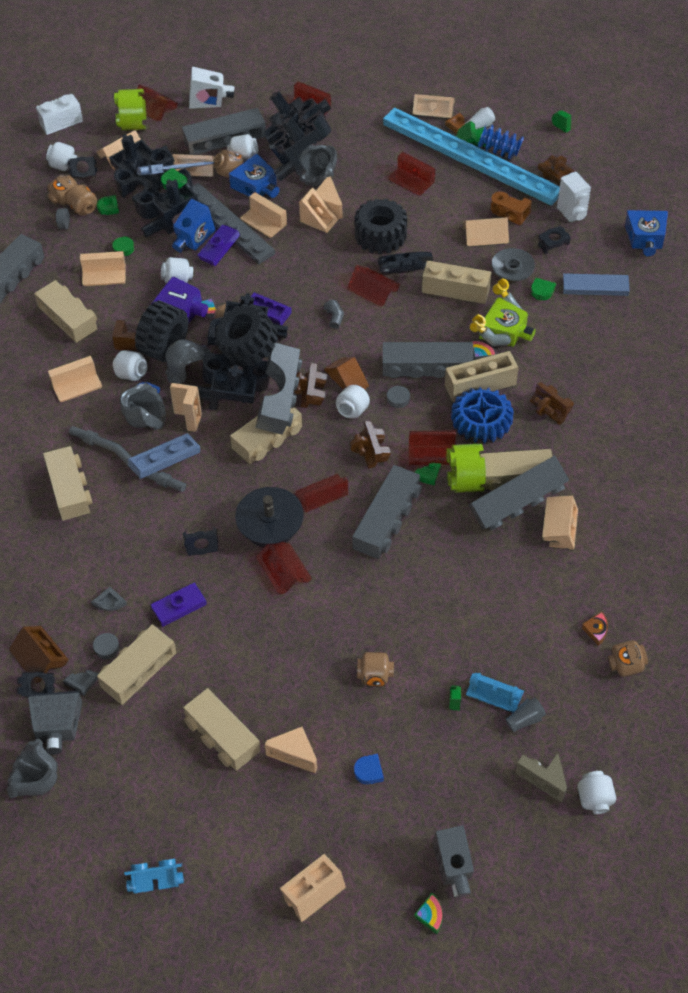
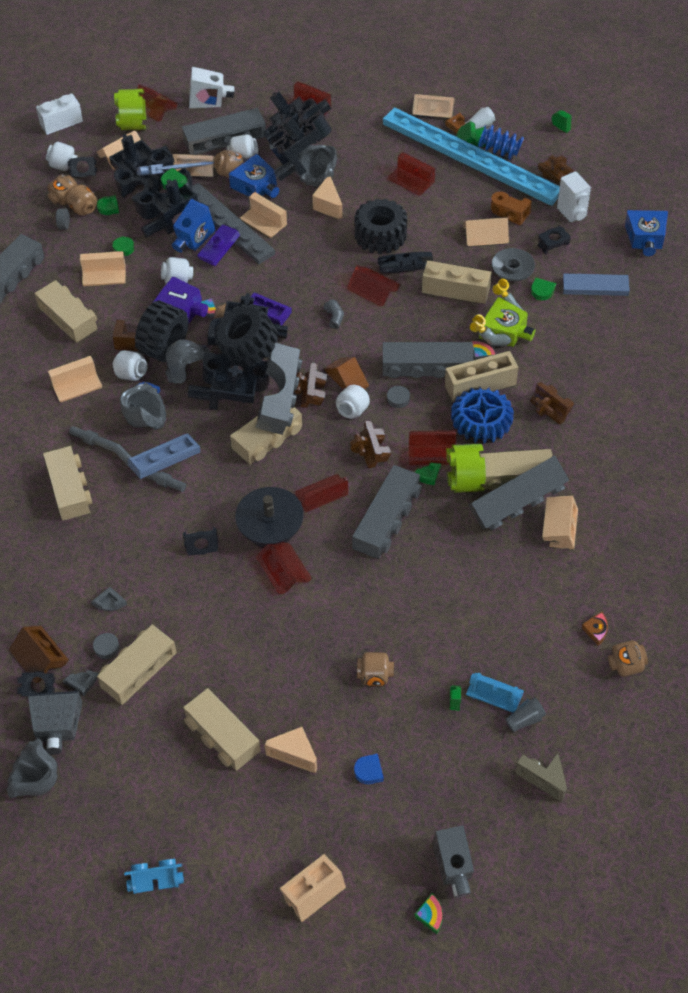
(178, 604): dark purple plate -> none
(187, 403): light nougat panel -> none
(316, 212): light nougat slope -> none
(596, 792): white head -> none

